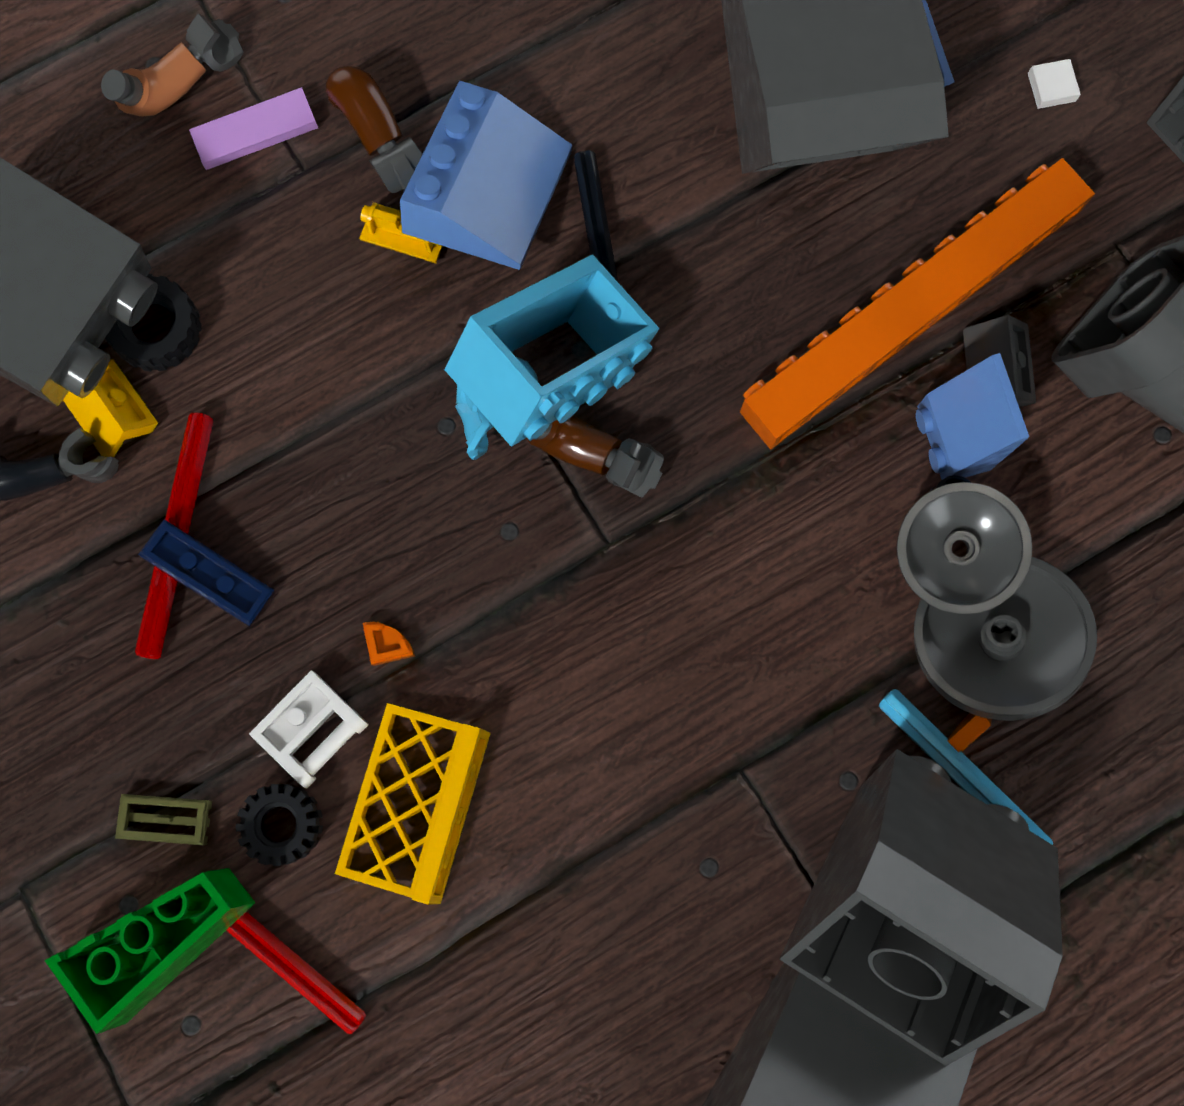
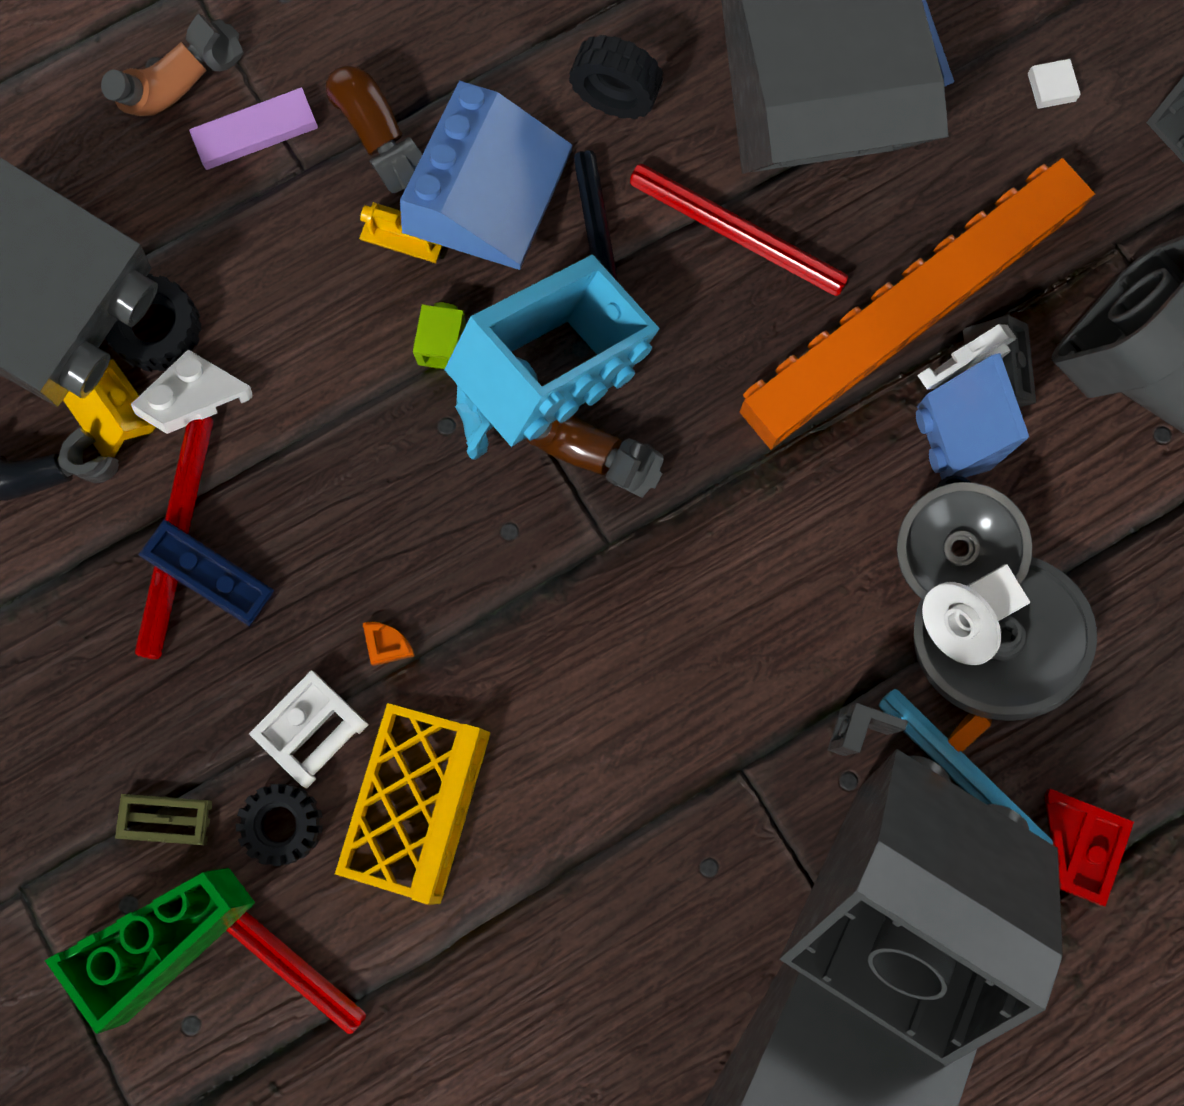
(188, 393): none -> white wing
(438, 334): none -> lime brick
(616, 77): none -> black tyre
(738, 229): none -> red axle
(853, 726): none -> dark grey panel
(961, 623): none -> white dish
(987, 344): none -> white wing
(1001, 591): none -> white tile
(1088, 845): none -> red wing

